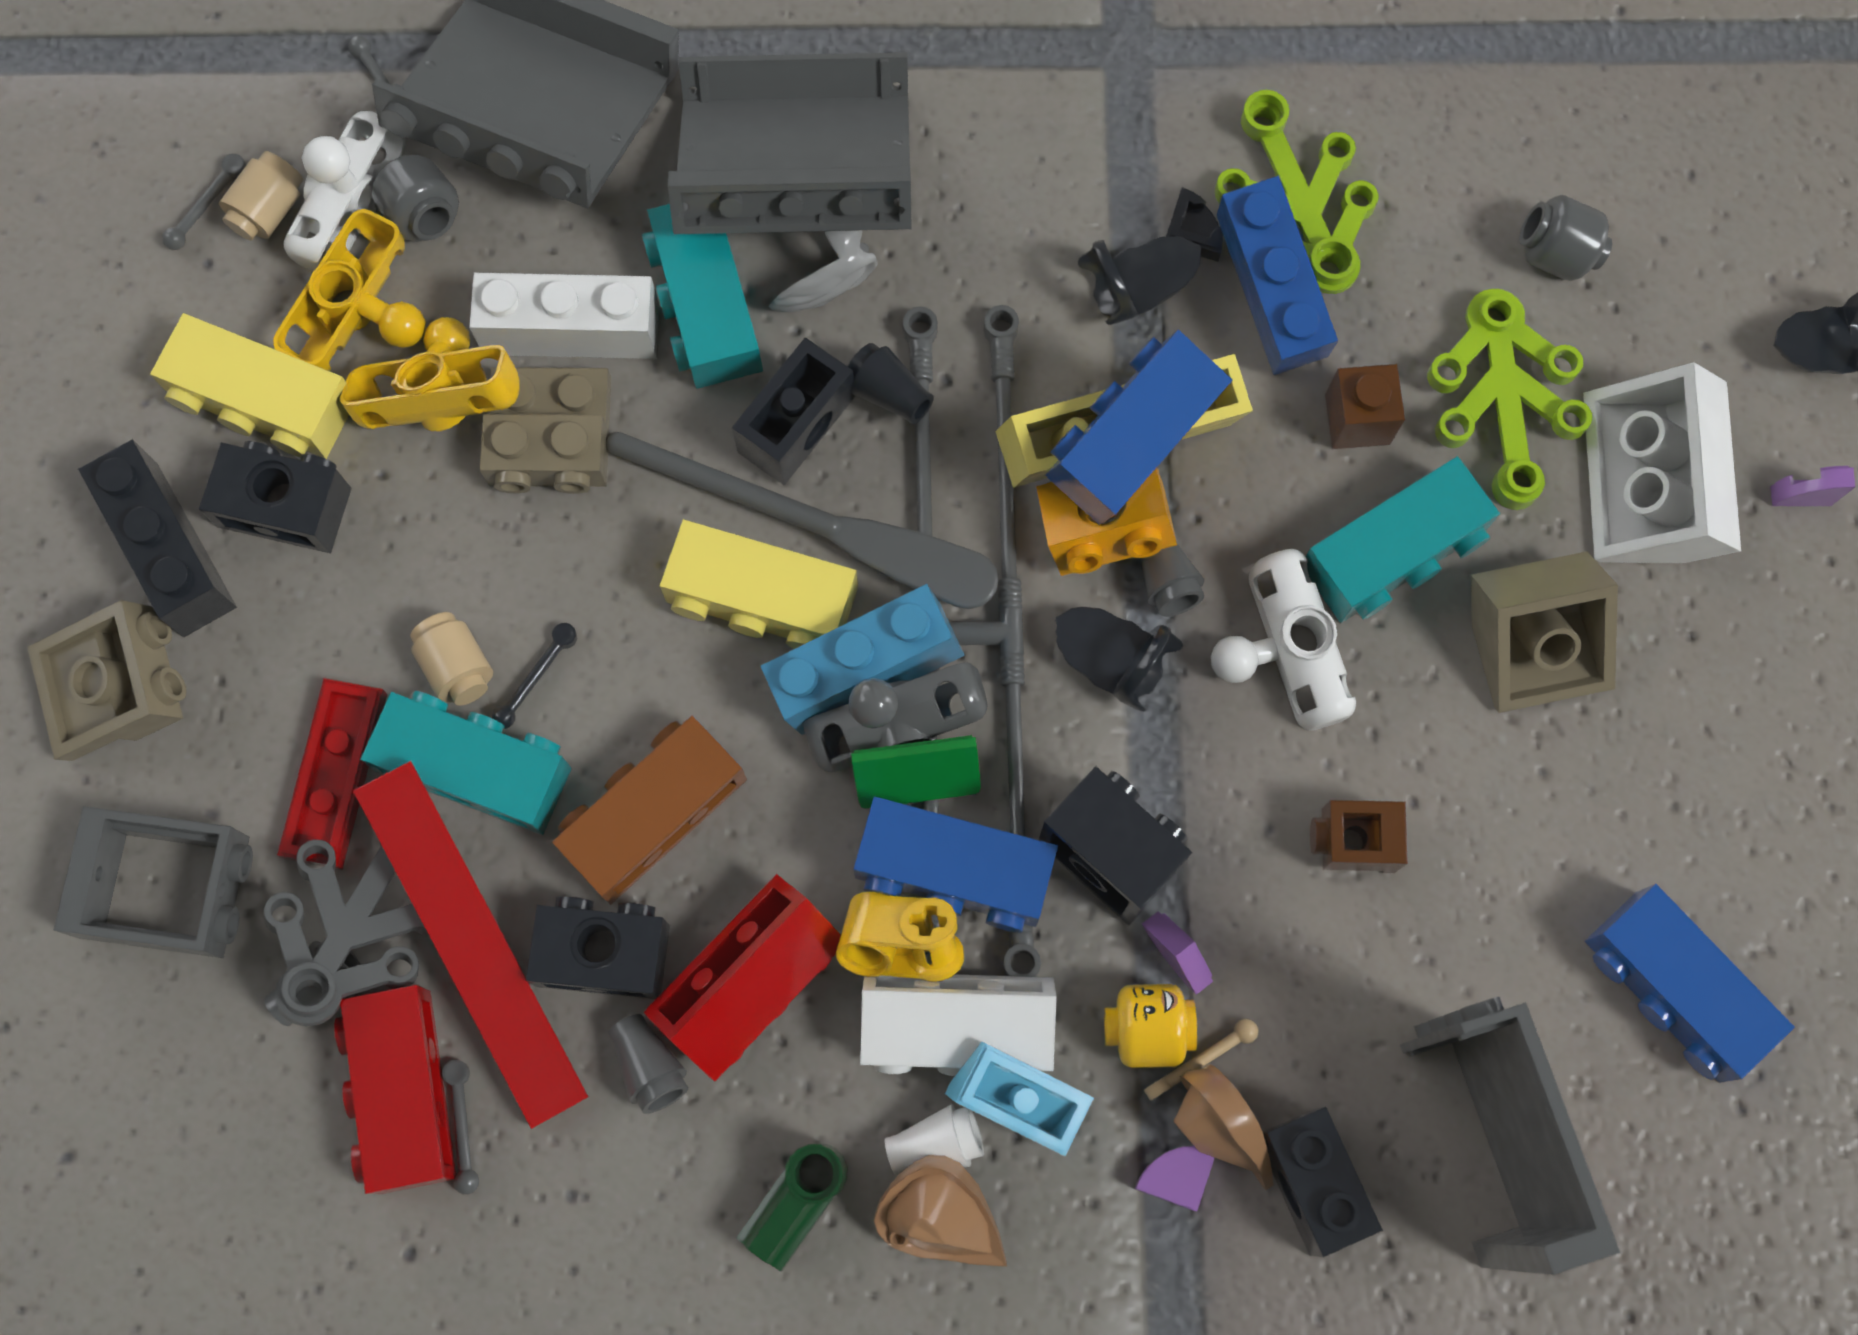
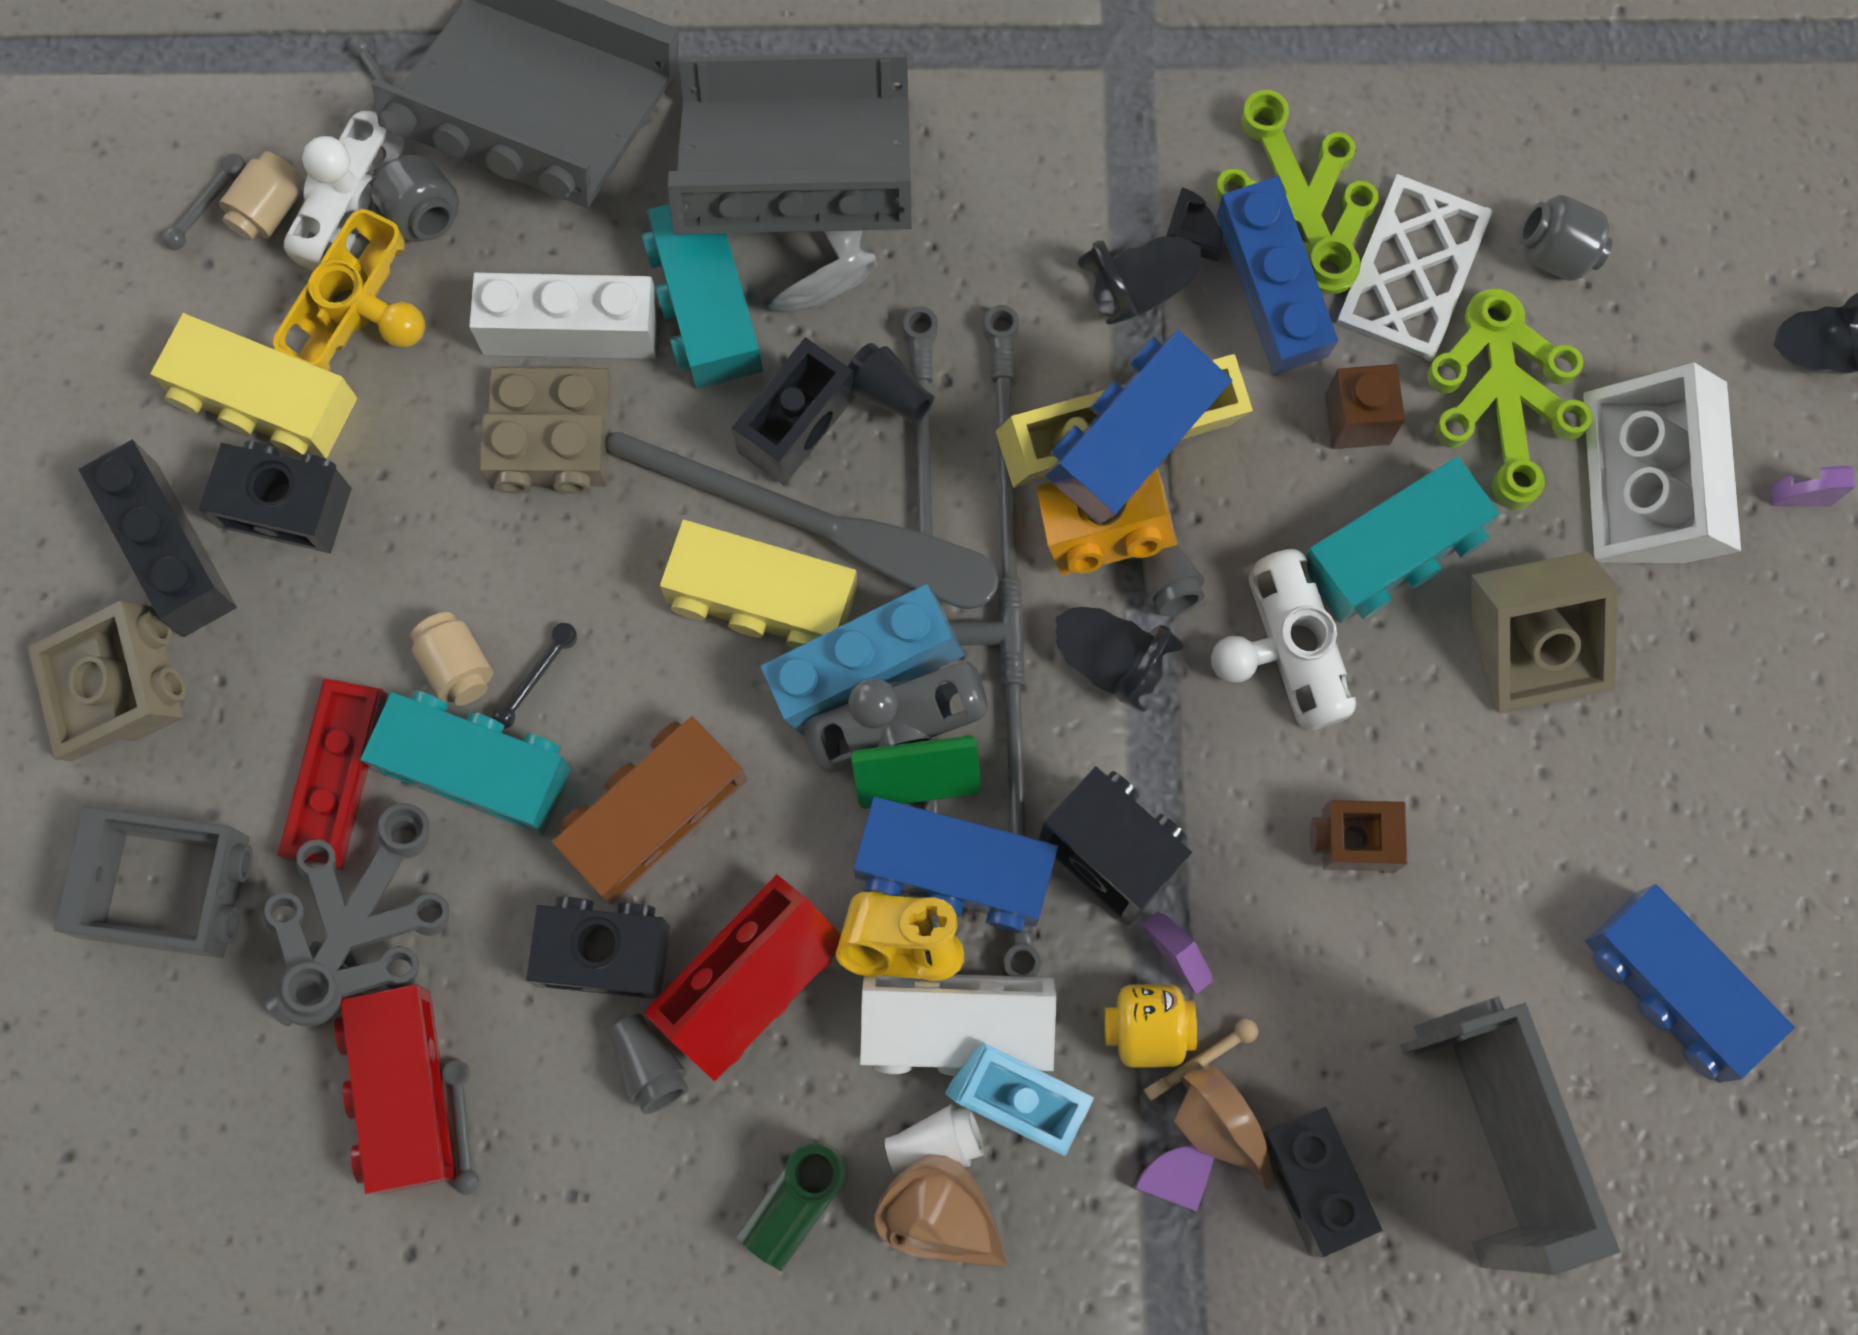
(433, 385): yellow piece -> none
(471, 944): red tile -> none
(1439, 306): none -> white window

